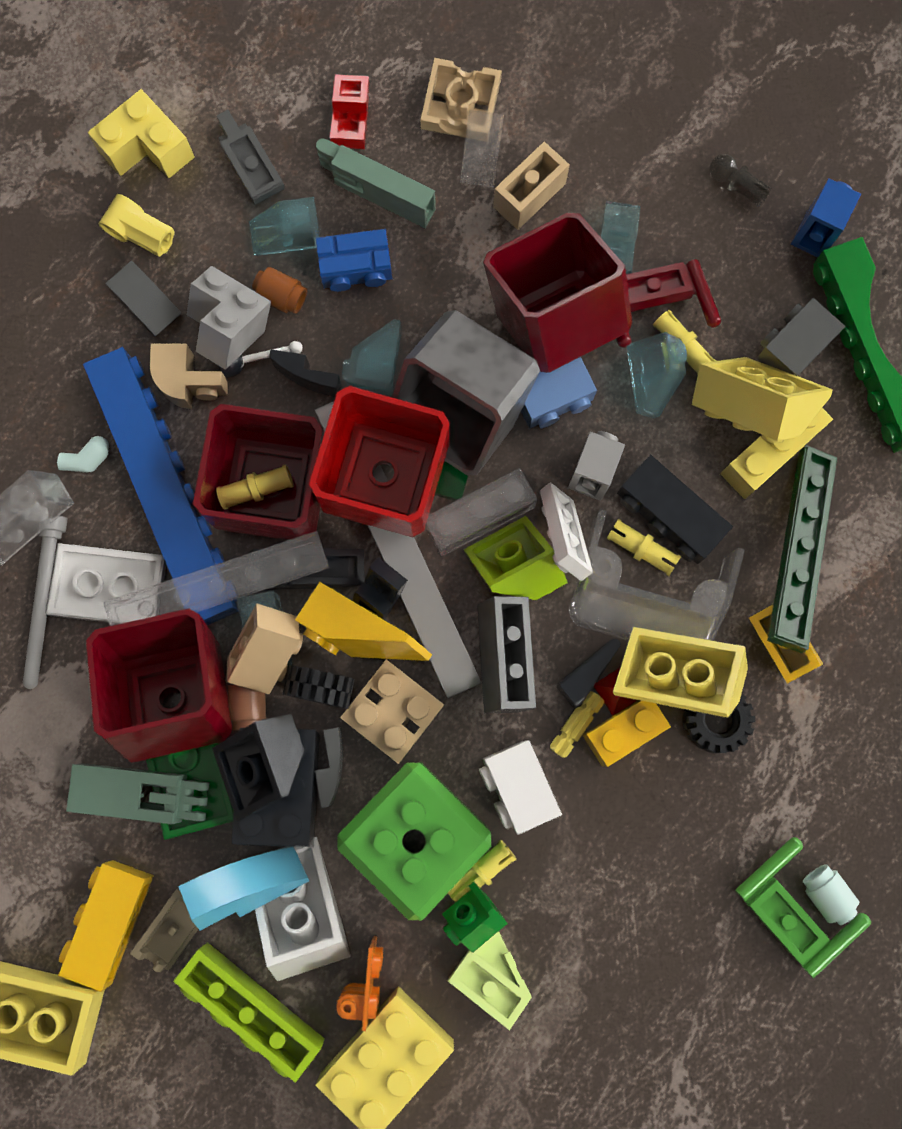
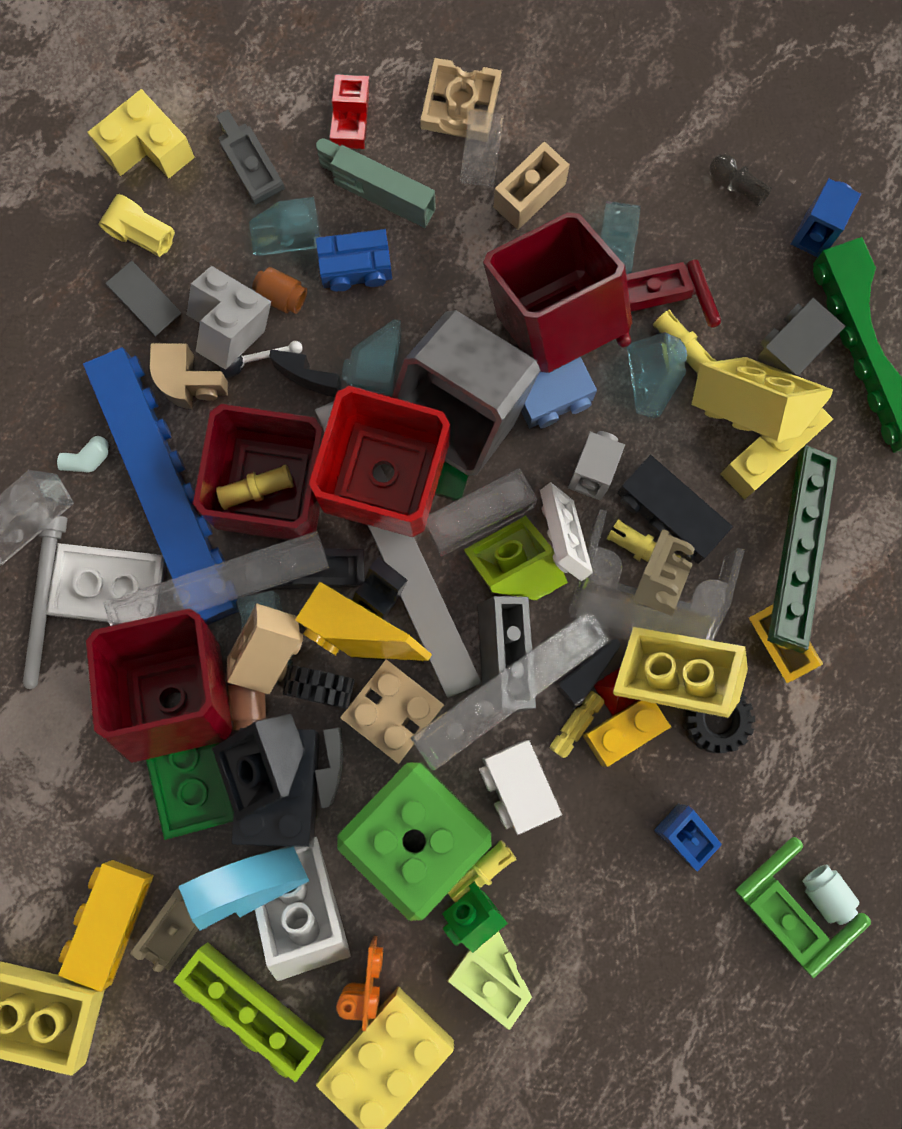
(118, 794): sand green hinge -> none
(509, 690): none -> clear tile
(664, 575): none -> dark tan hinge
(688, 836): none -> blue slope

